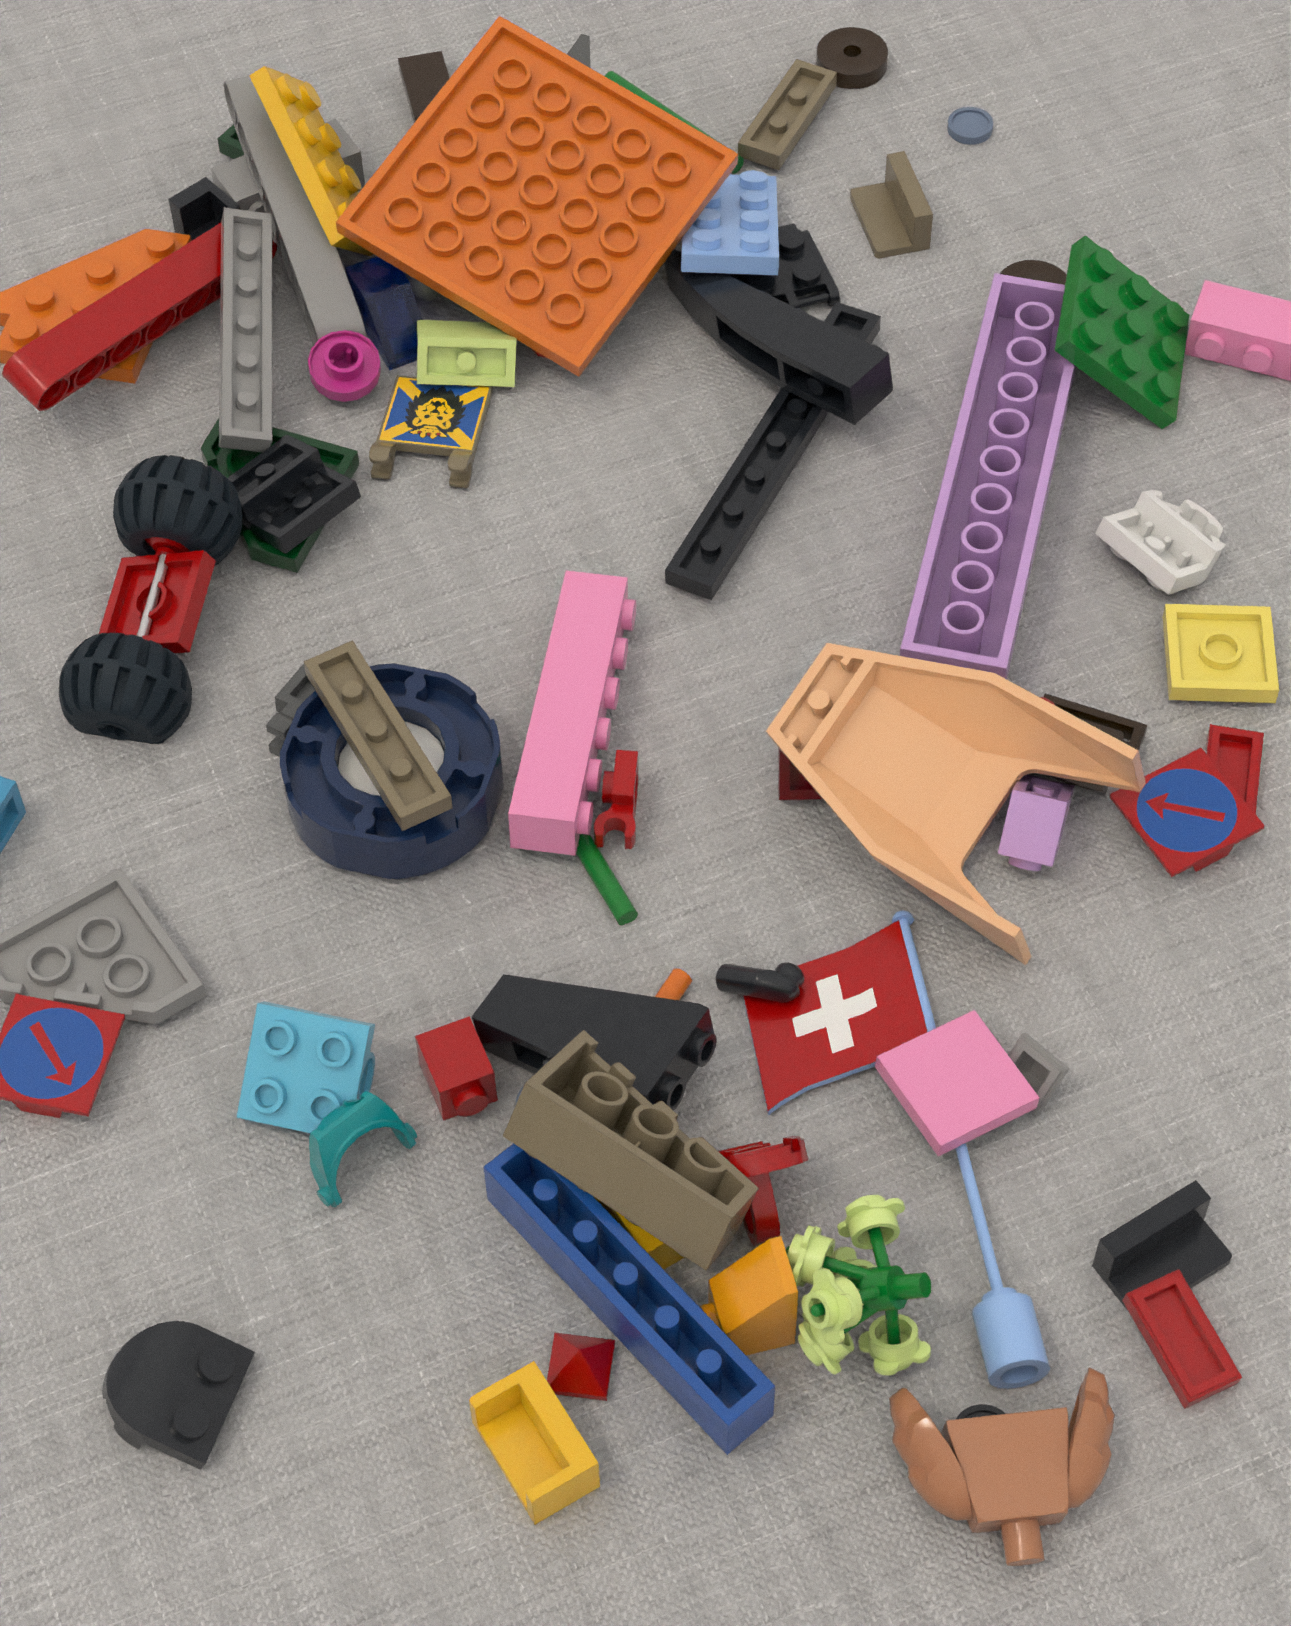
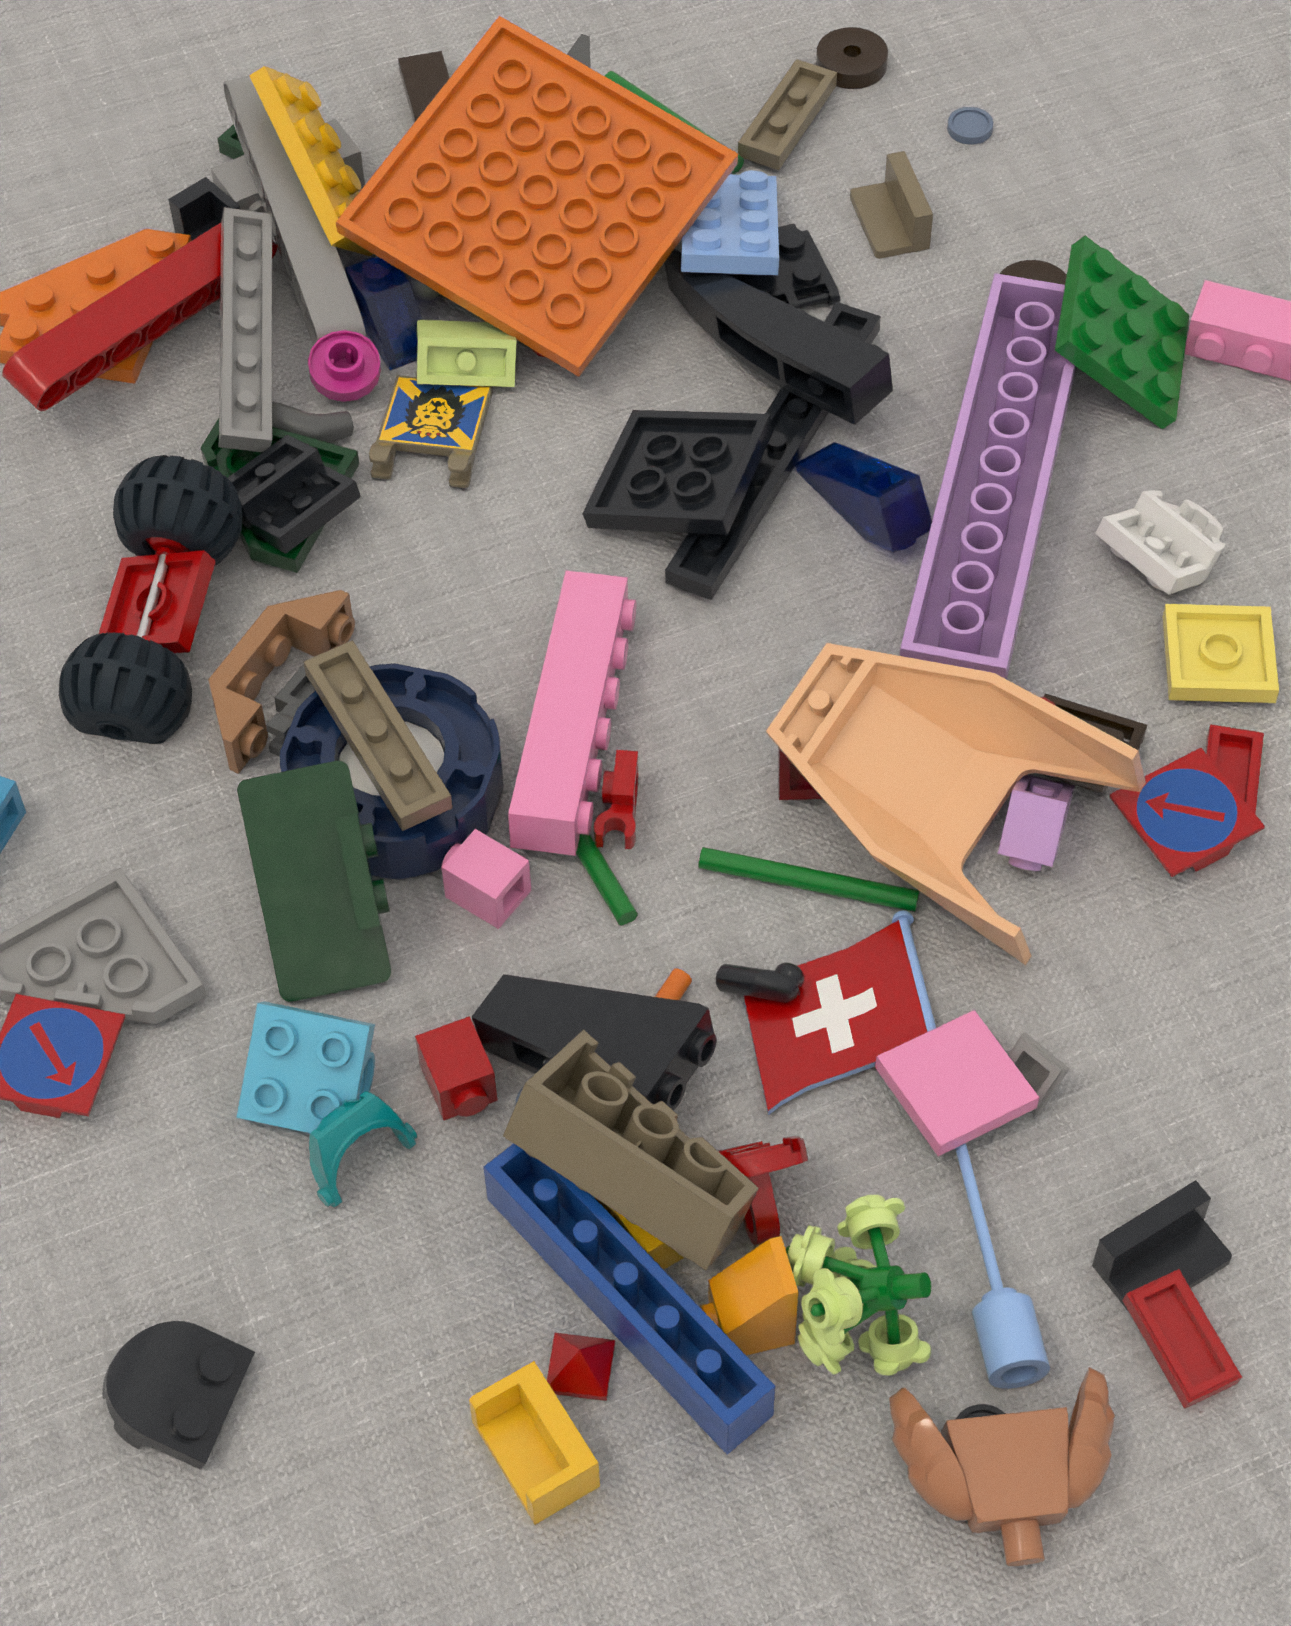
(306, 624): none -> medium nougat slope
(316, 880): none -> dark green bracket
(322, 427): none -> dark grey arm
(486, 878): none -> bright pink brick
(679, 471): none -> black plate
(809, 879): none -> green bar
(870, 494): none -> clear blue slope

